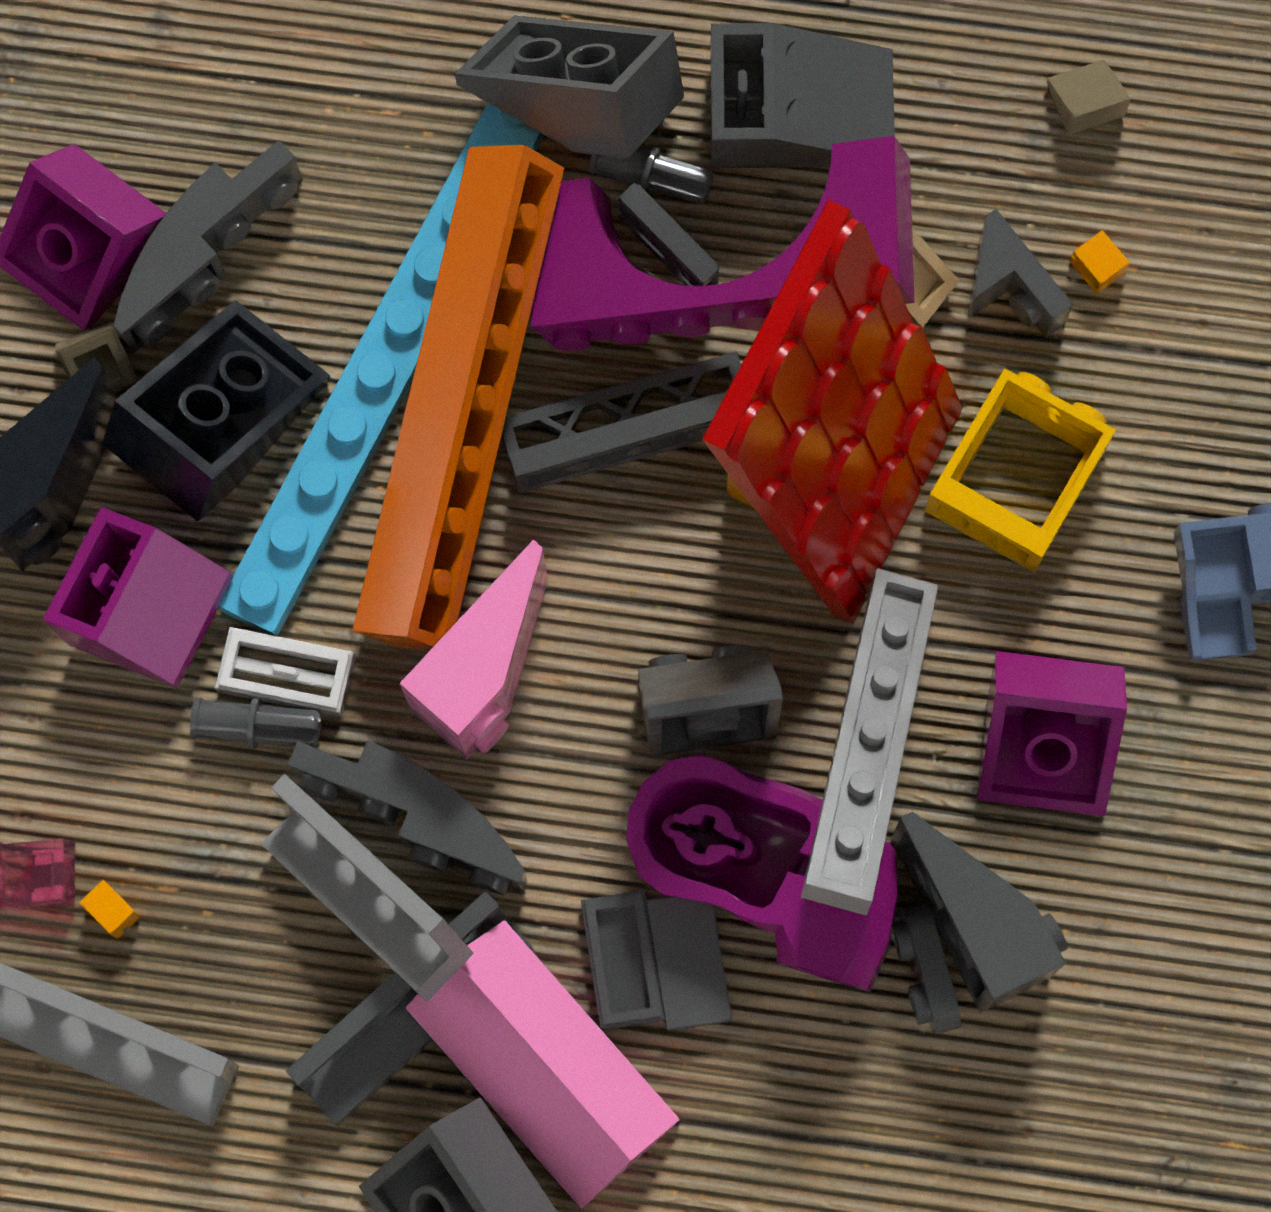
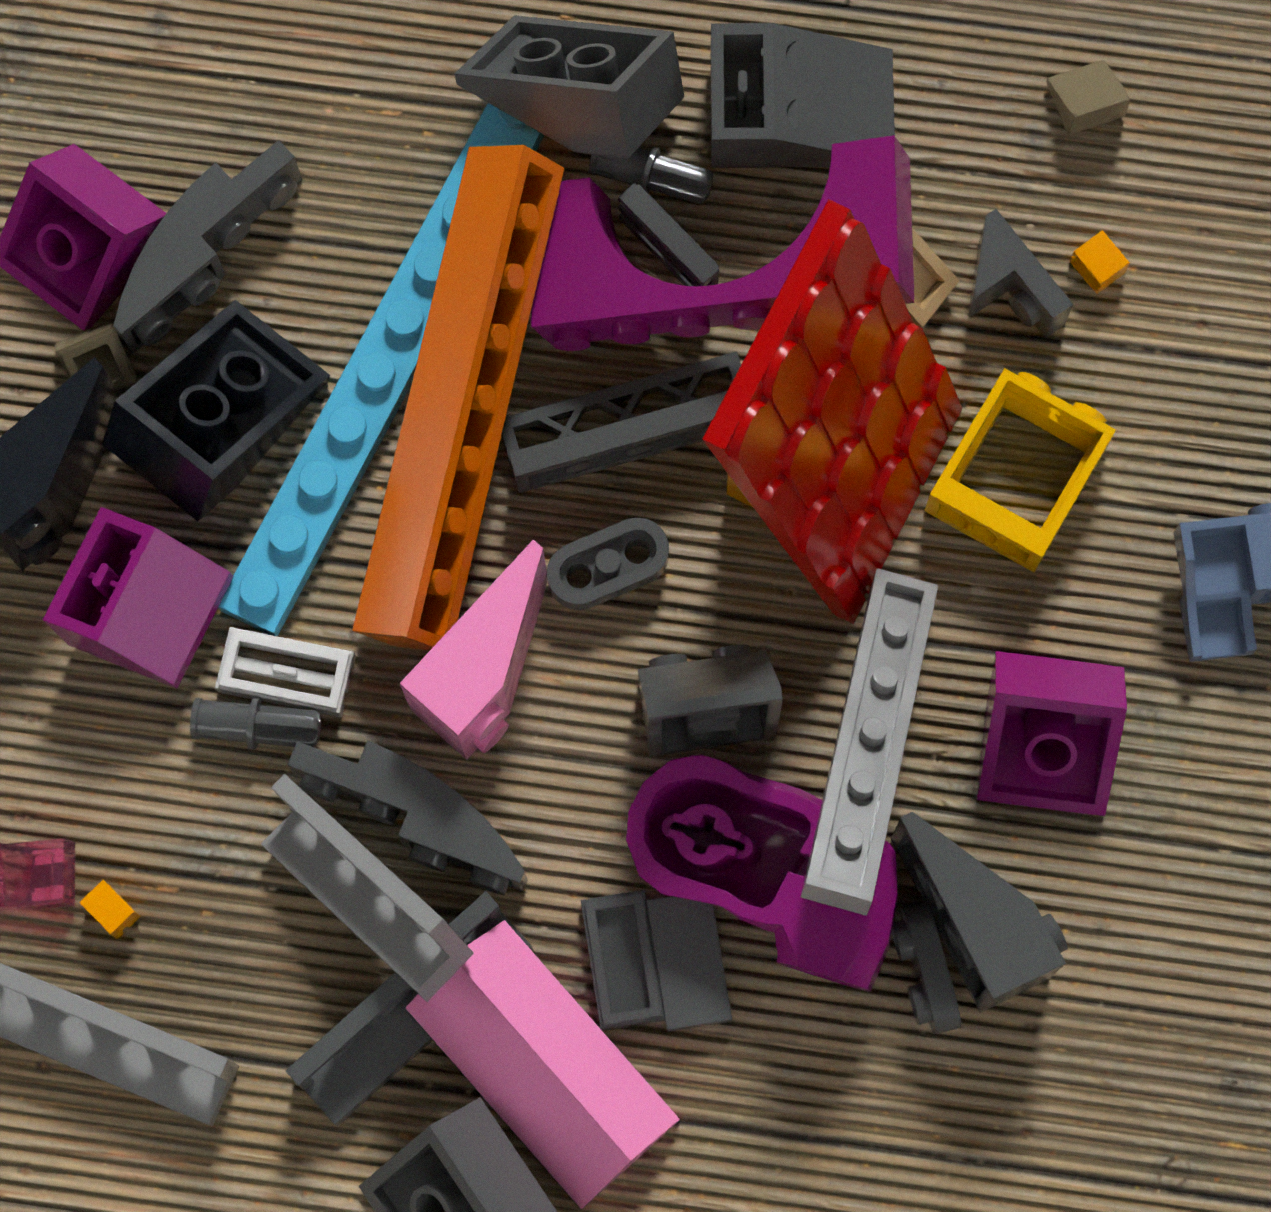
(605, 561): none -> dark grey plate

